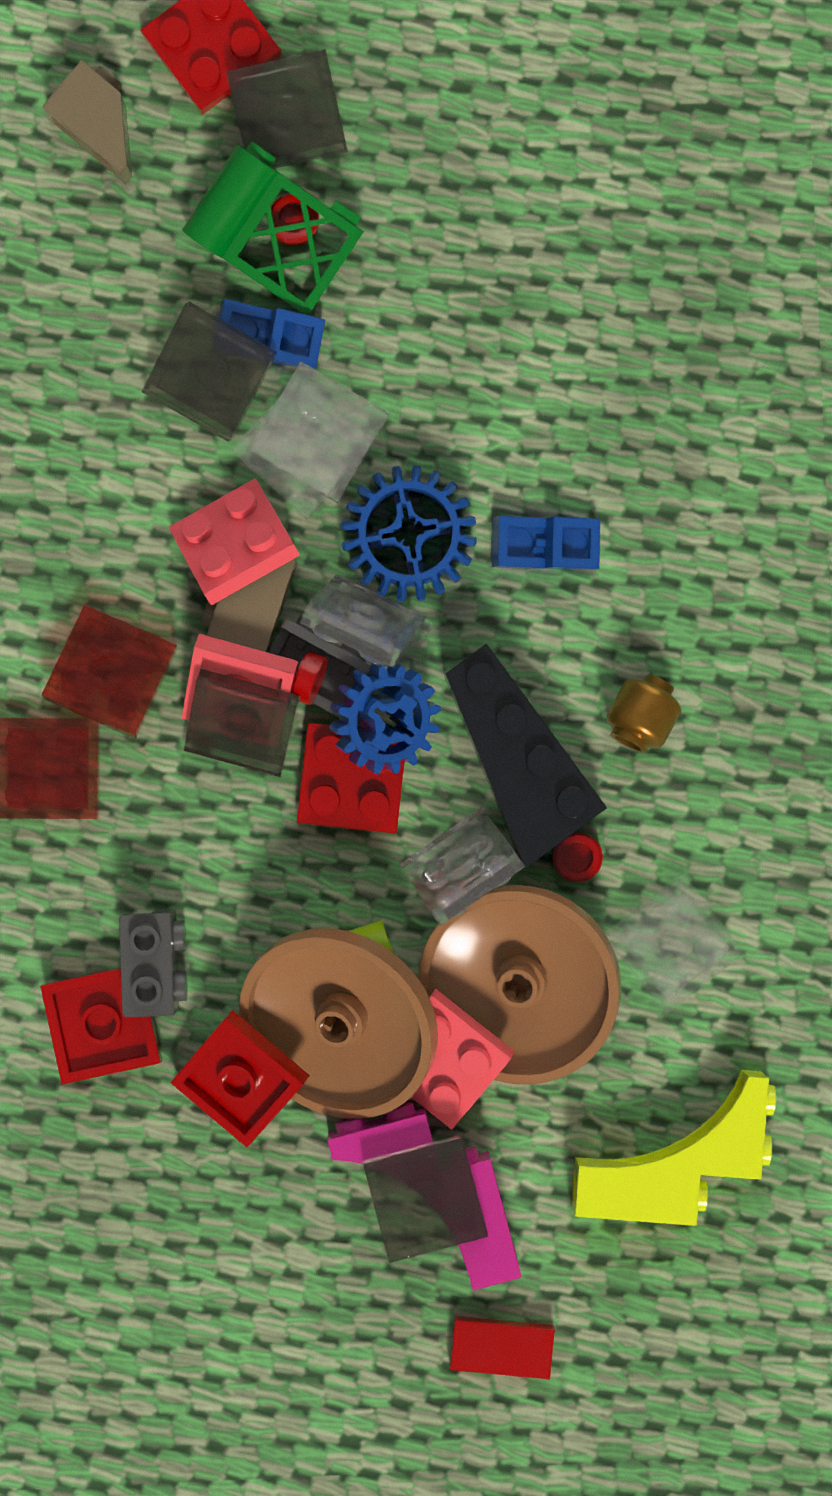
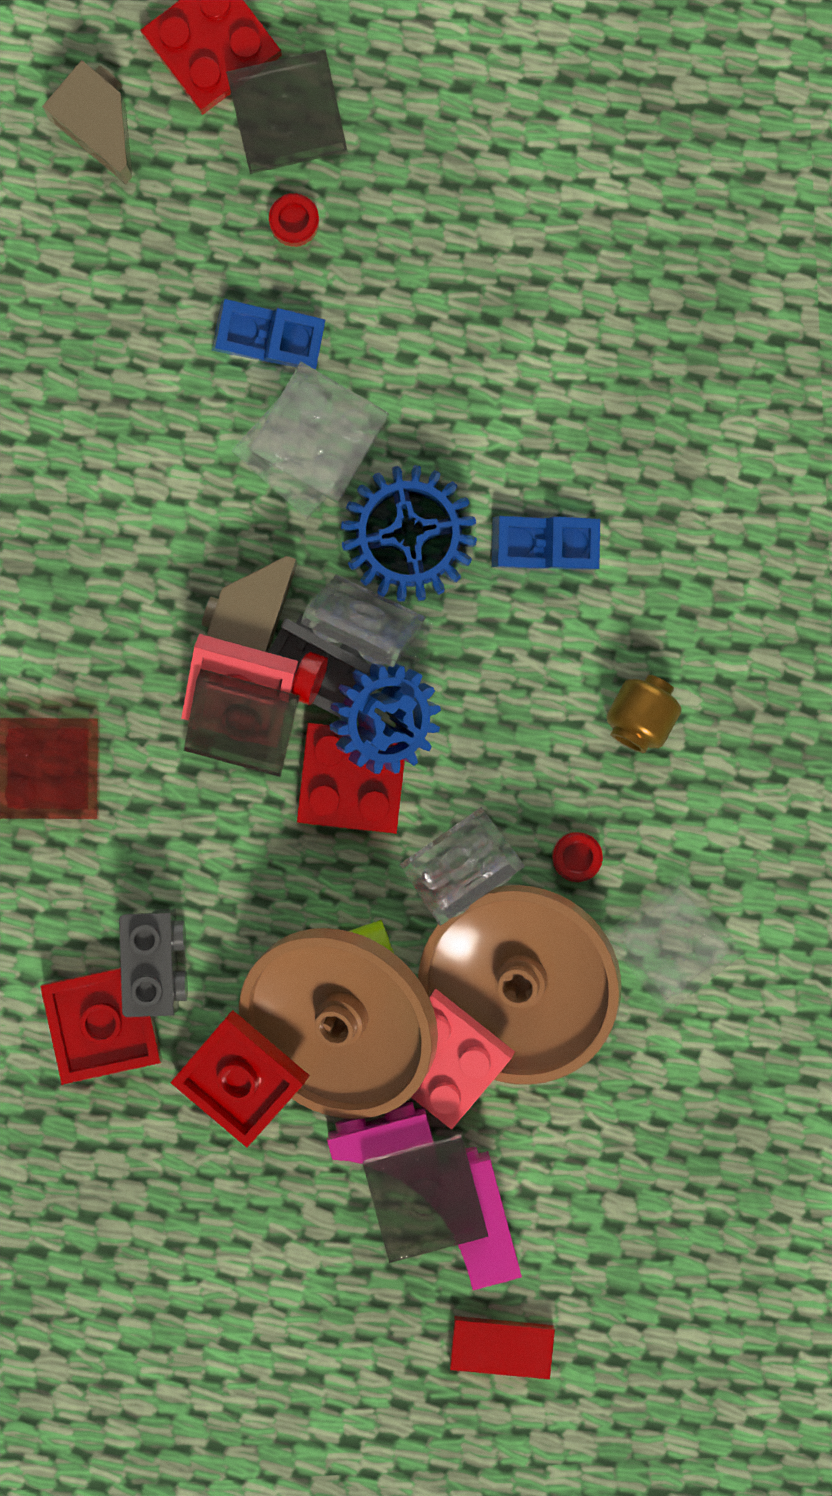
(109, 671): clear red plate -> none
(209, 371): clear smoke tile -> none
(233, 541): coral plate -> none
(236, 207): green piece -> none
(526, 767): black wedge -> none
(667, 1182): neon yellow arch -> none

